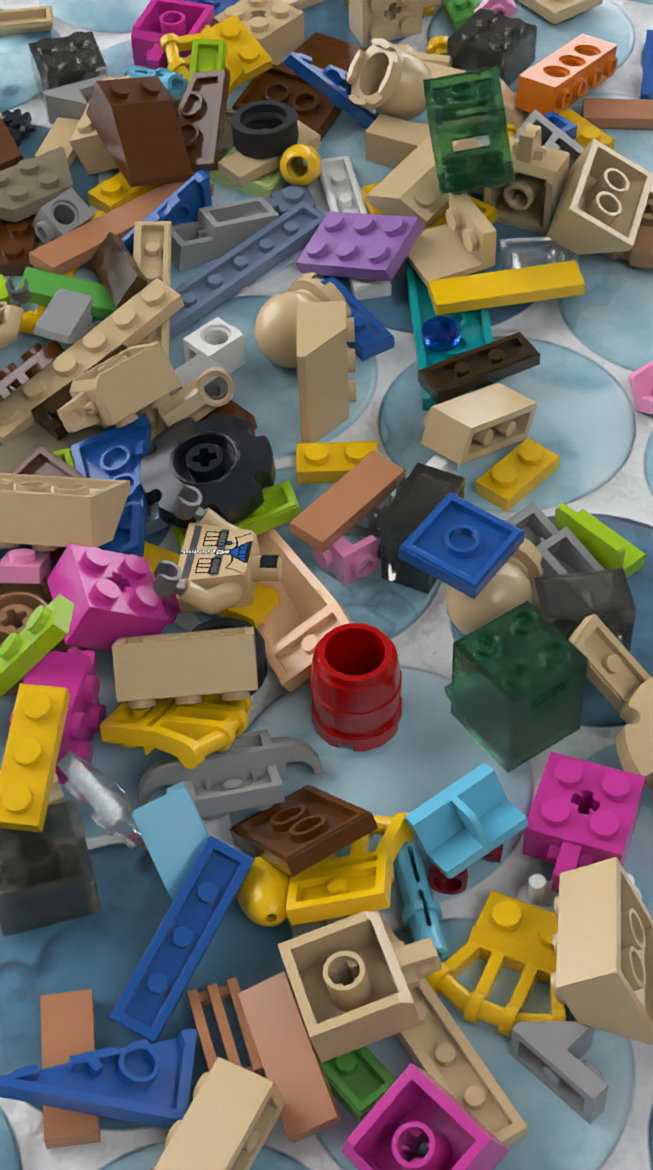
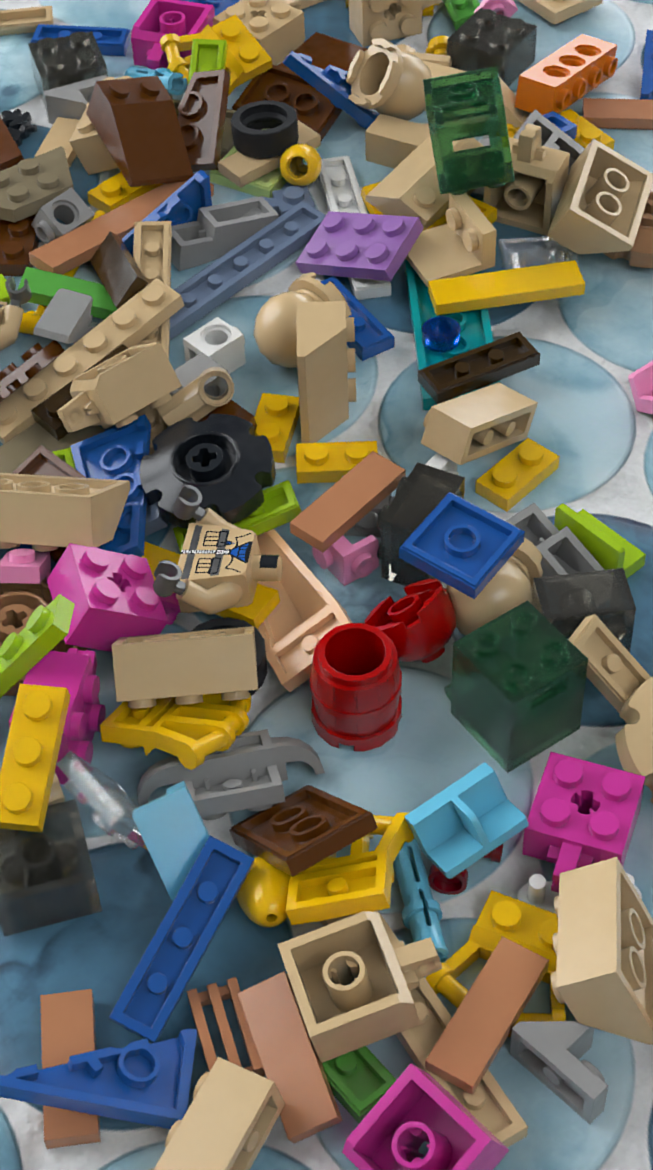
(109, 40): none -> blue tile
(277, 420): none -> yellow plate
(418, 622): none -> red cylinder
(486, 1015): none -> nougat tile

